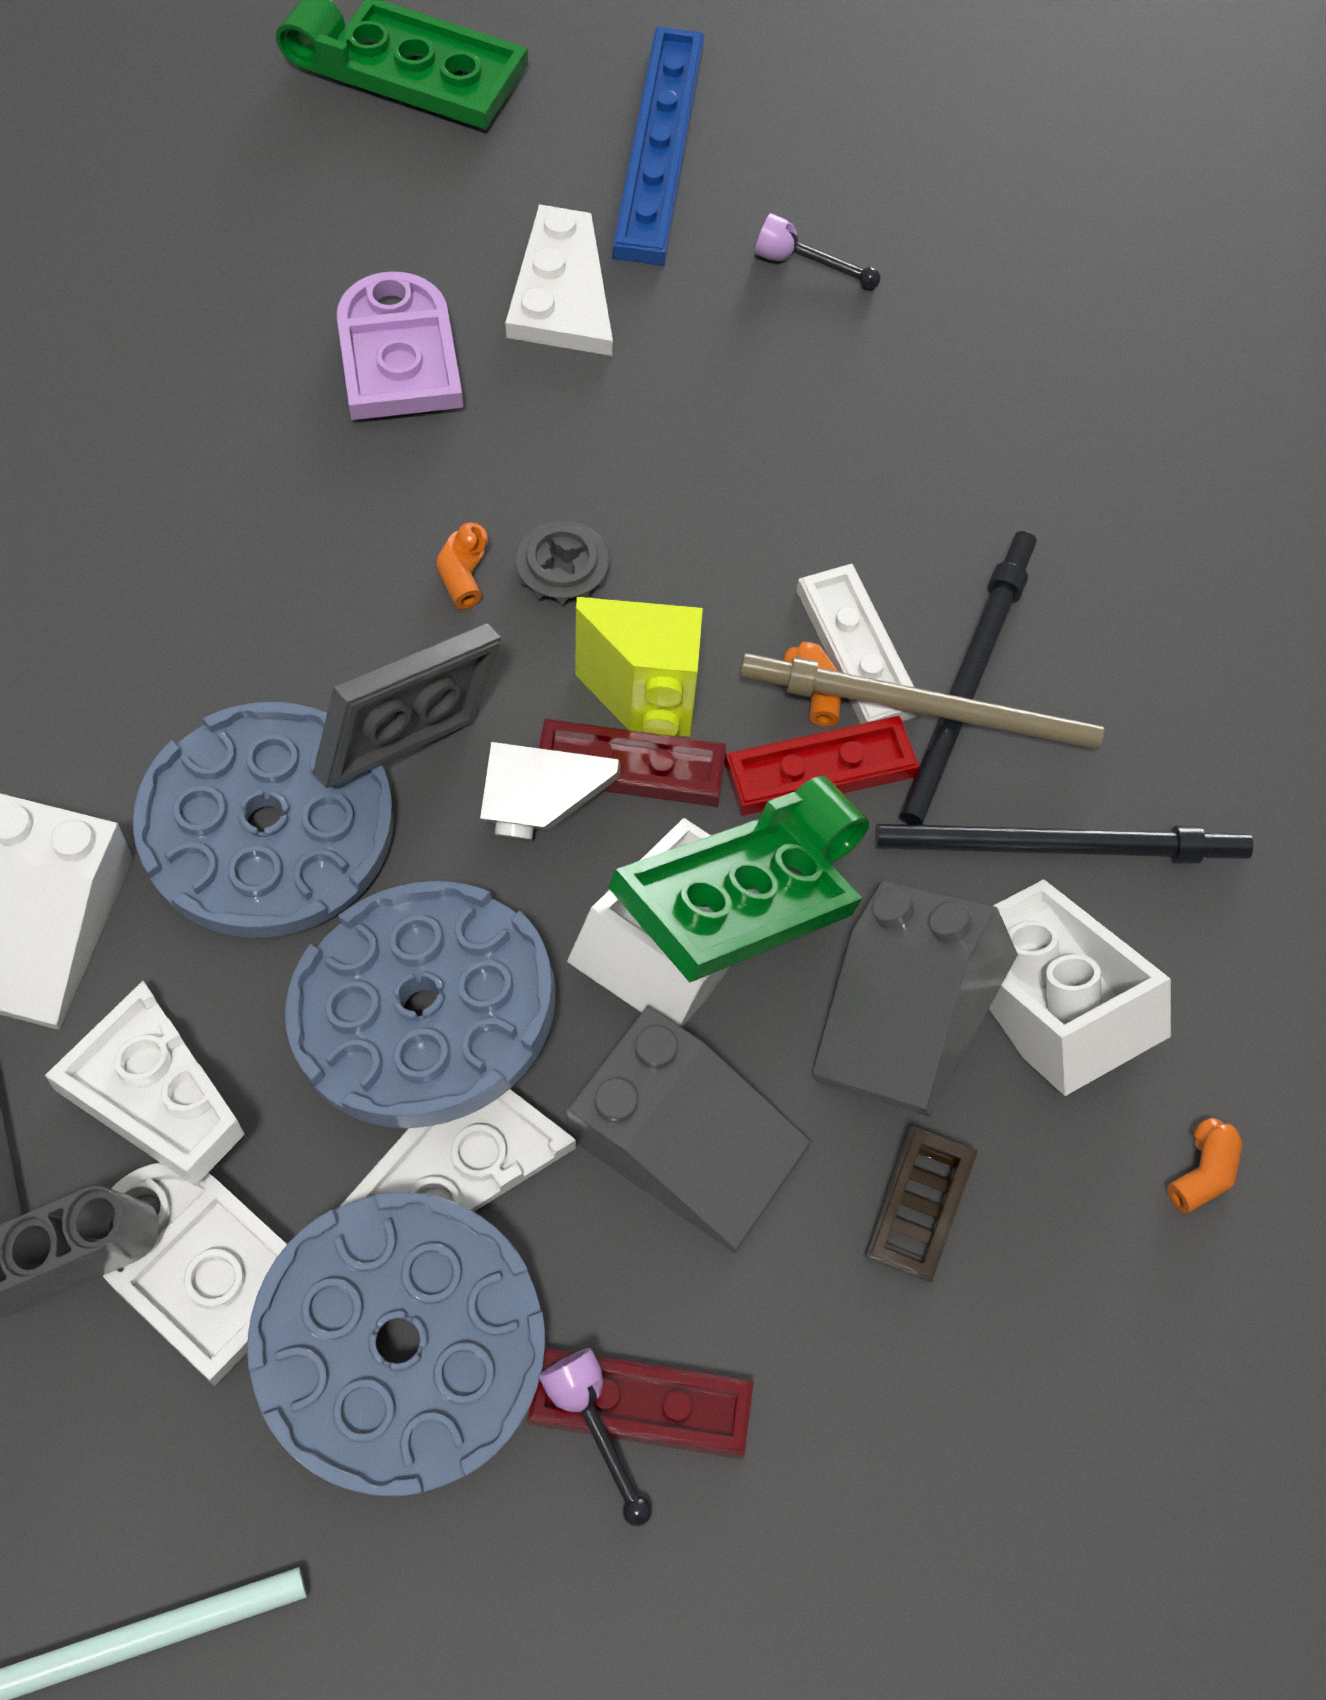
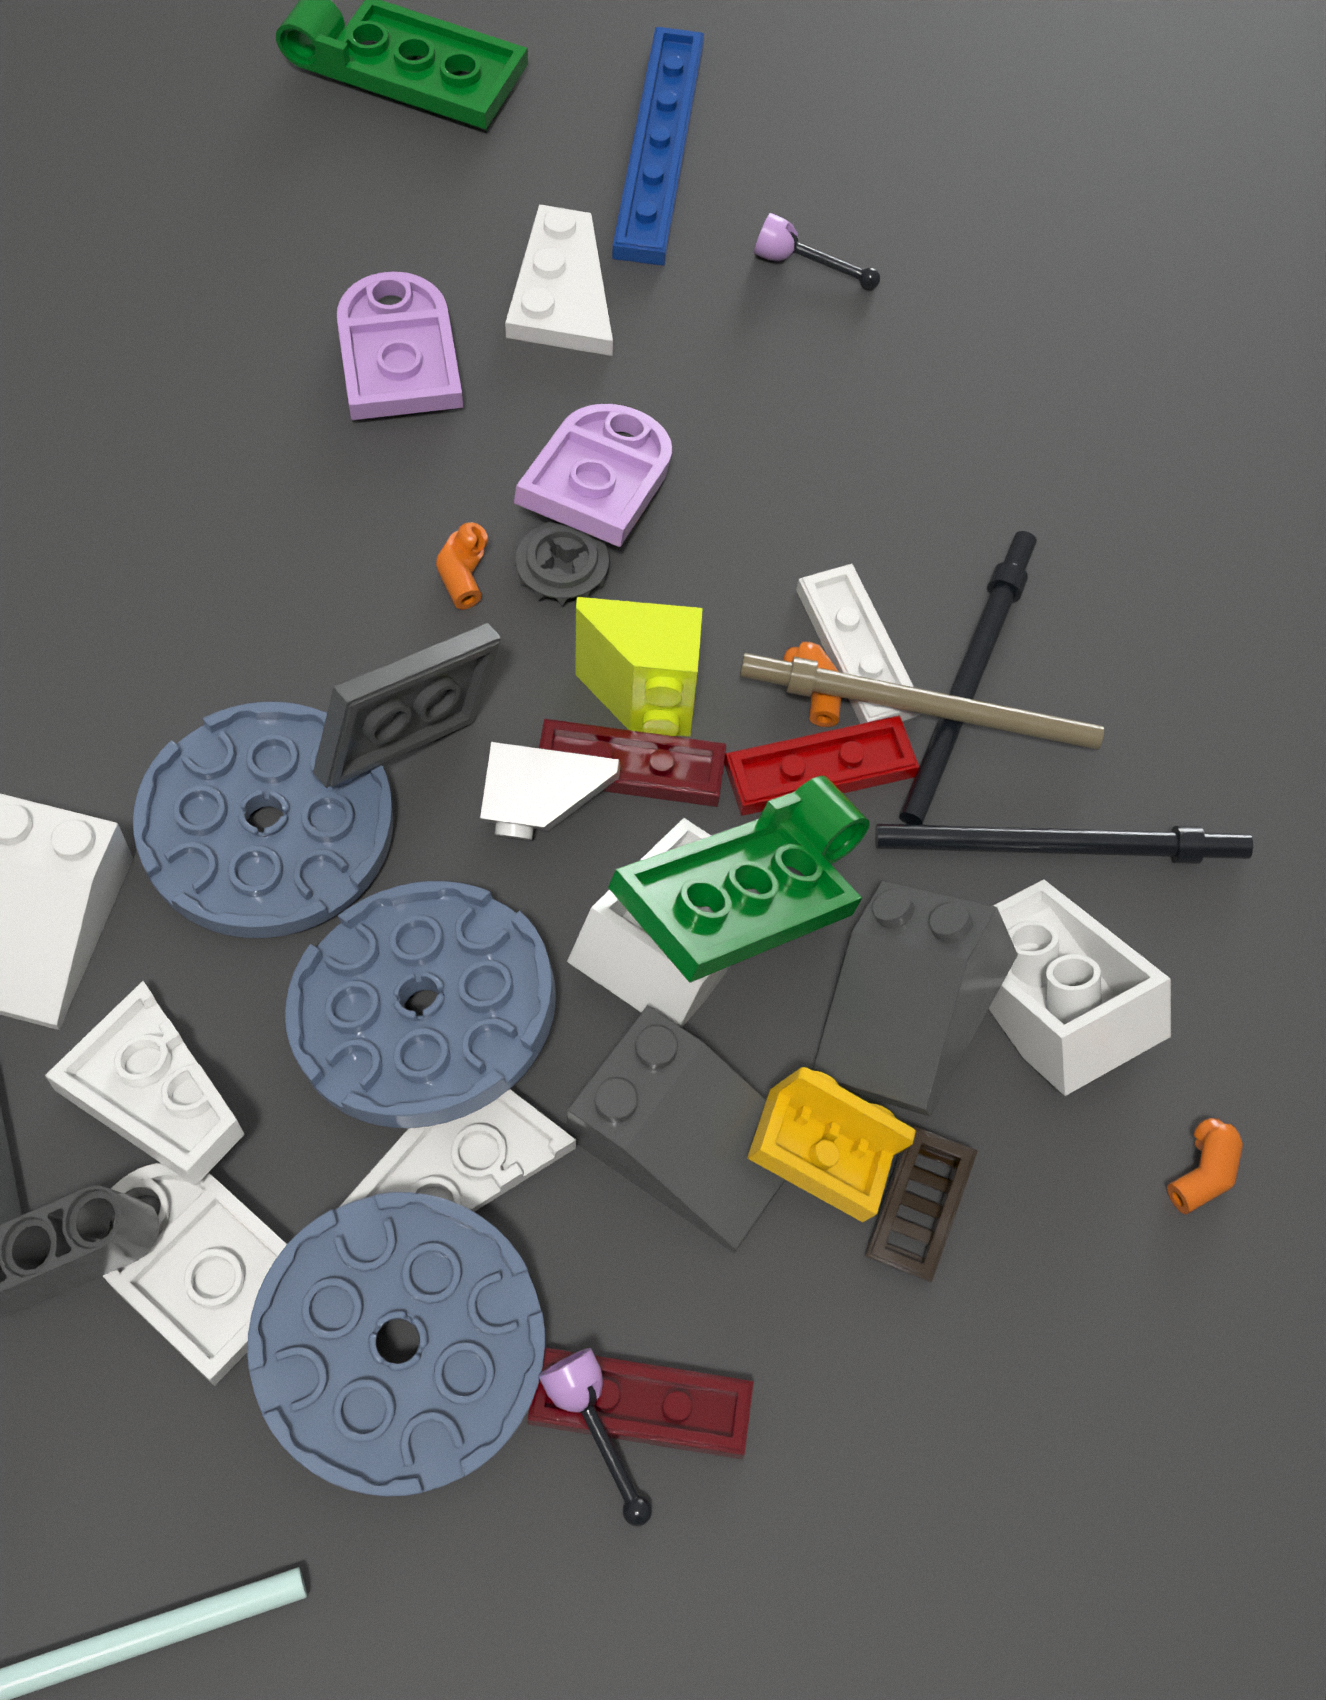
(596, 476): none -> lavender plate
(829, 1142): none -> yellow bracket

